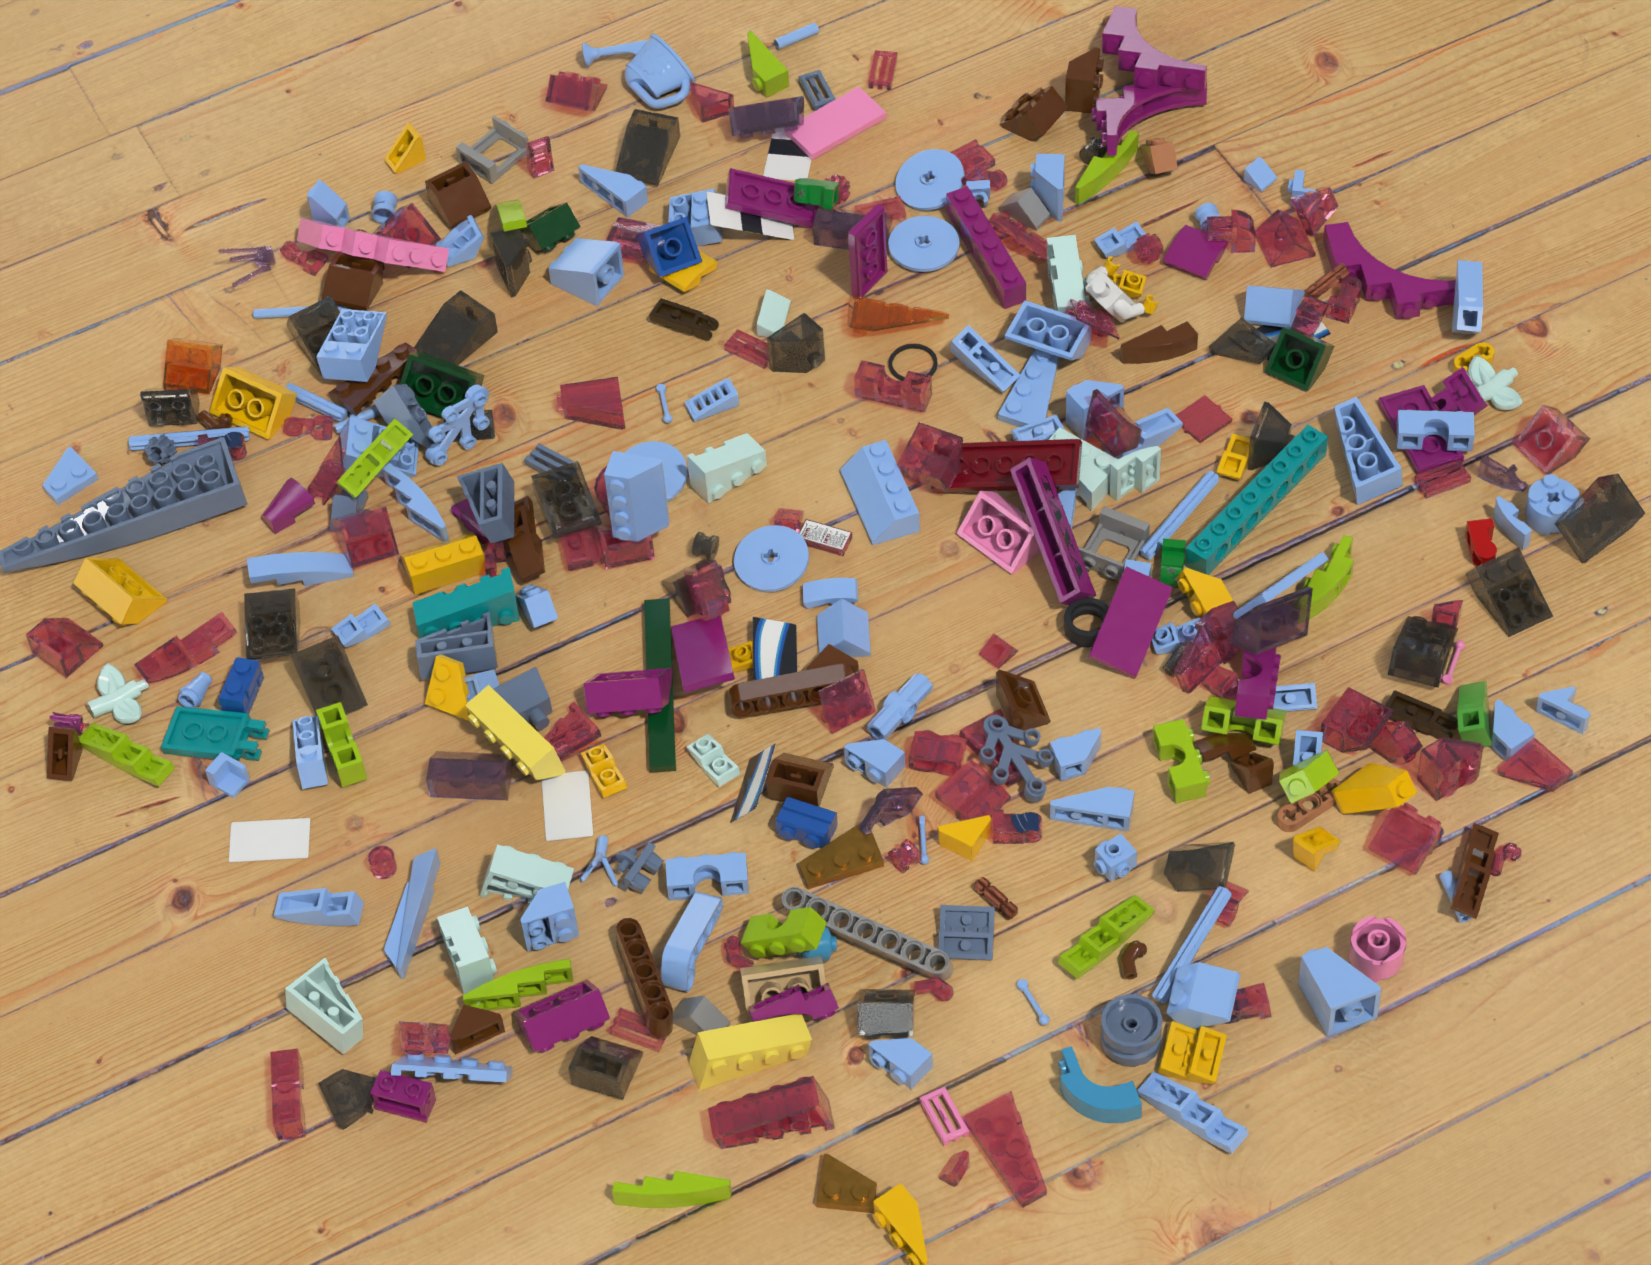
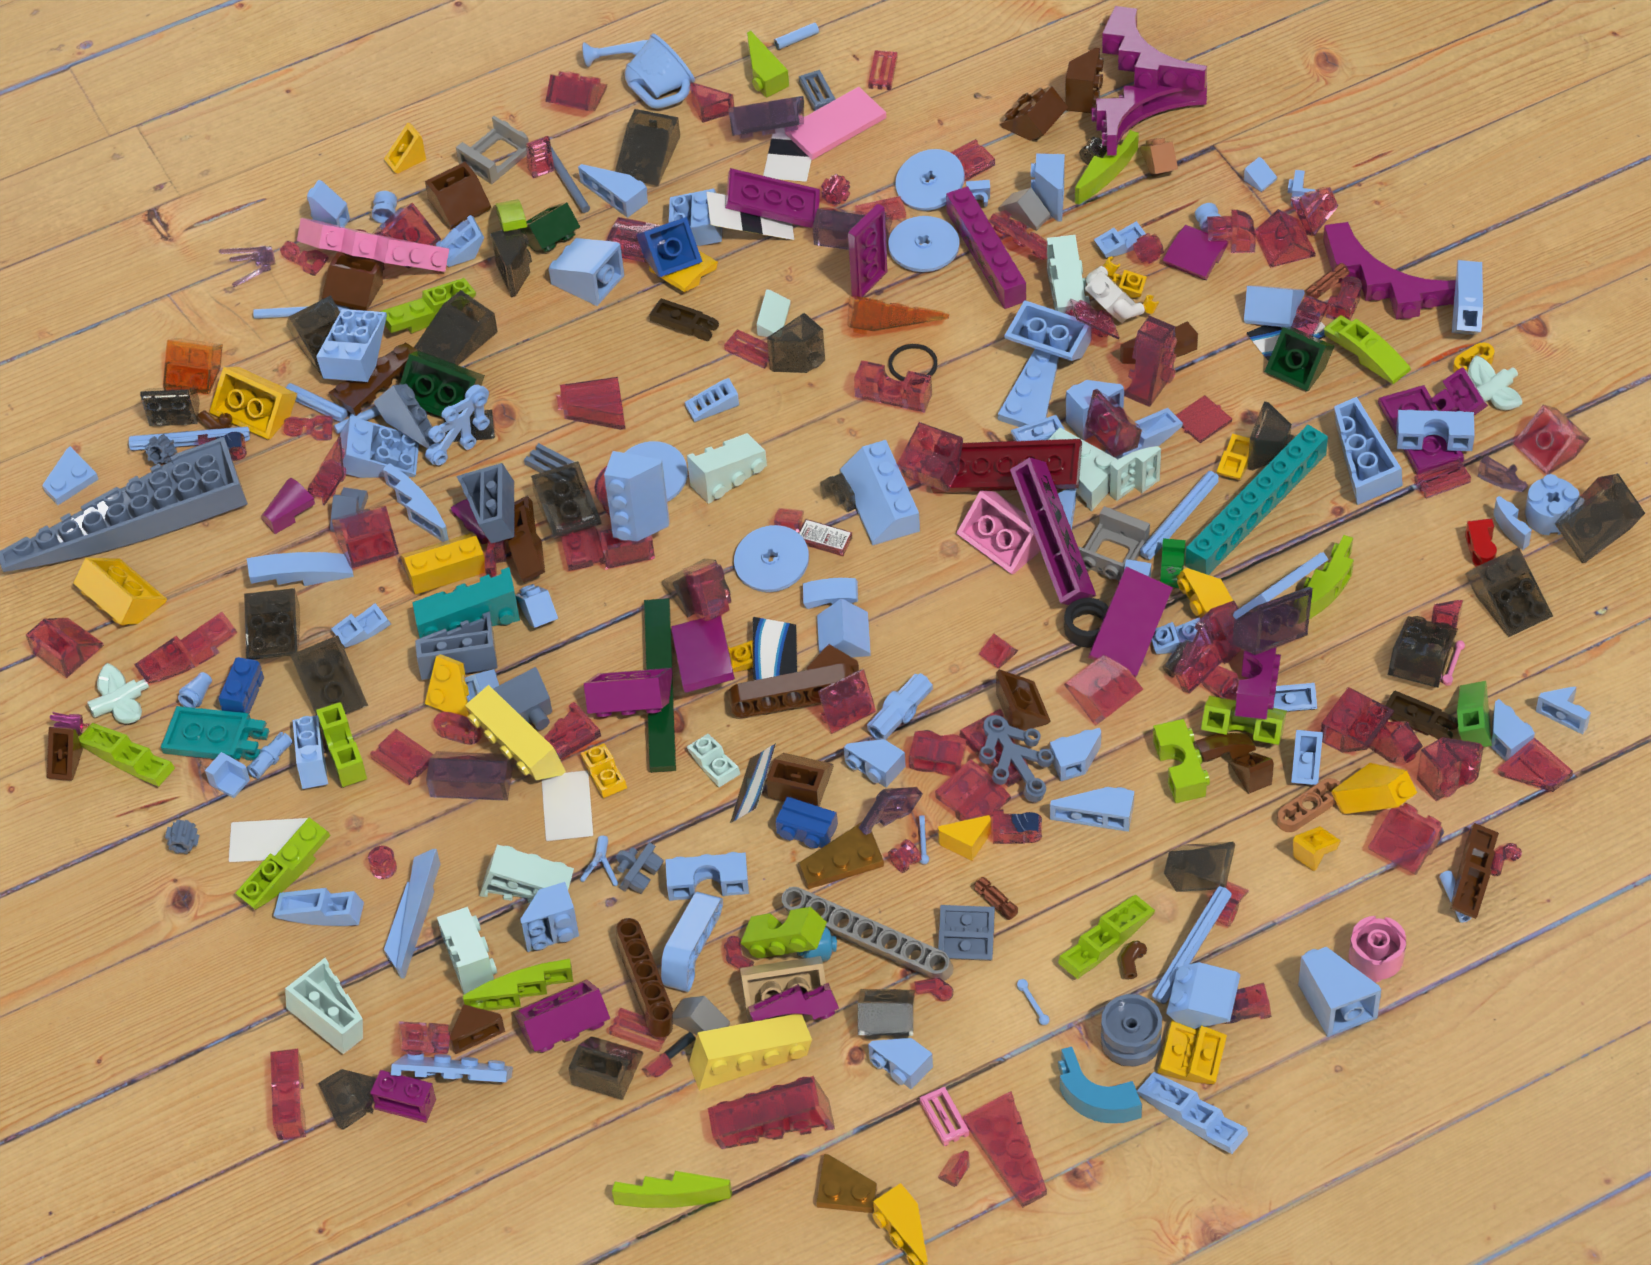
(182, 836): none -> sand blue gear
(269, 755): none -> light blue pin
(280, 871): none -> lime slope
(374, 458): lime slope -> none
(402, 756): none -> clear pink plate
(420, 312): none -> lime slope
(457, 729): none -> clear pink beam
(569, 183): none -> sand blue bar
(661, 389): light blue hinge -> none
(662, 1062): none -> piece
(705, 545): clear smoke wheel -> none
(816, 192): green leg -> none
(840, 489): none -> clear smoke bracket
(983, 359): light blue slope -> none
(997, 178): clear pink piece -> none
(1103, 688): none -> clear pink slope
(1115, 858): light blue brick -> none
(1154, 361): none -> clear pink wedge
(1243, 343): clear smoke wing -> none
(1308, 776): lime slope -> none
(1369, 347): none -> lime slope

